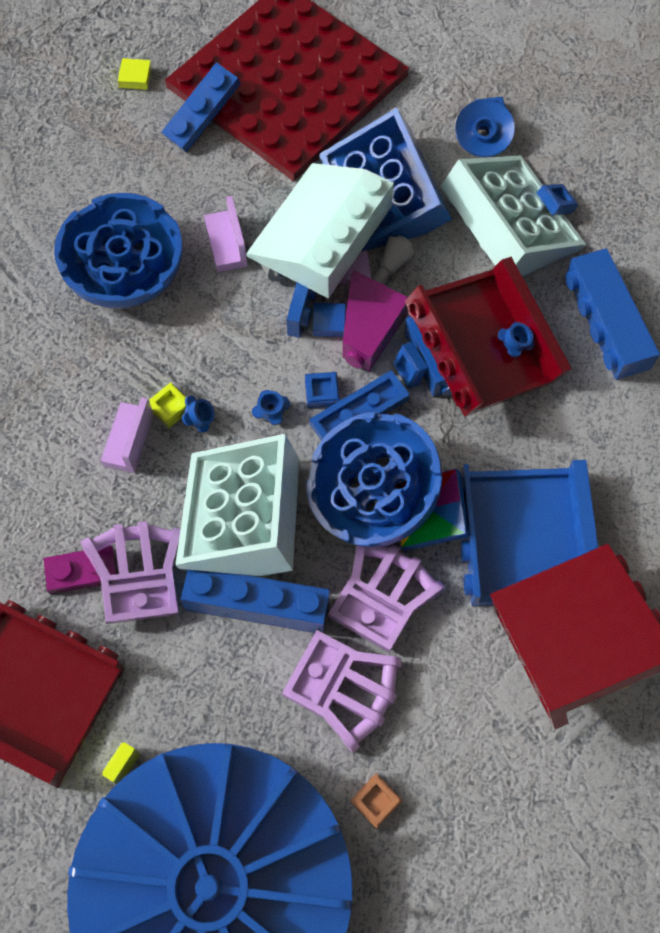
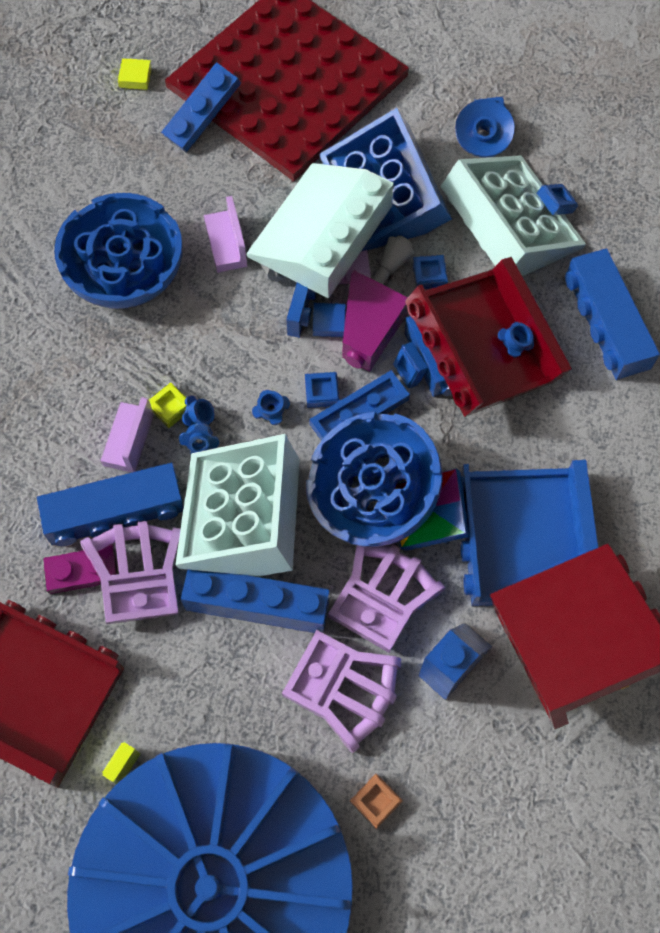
(109, 502): none -> blue brick
(199, 431): none -> blue plate
(430, 271): none -> blue tile
(453, 659): none -> blue slope

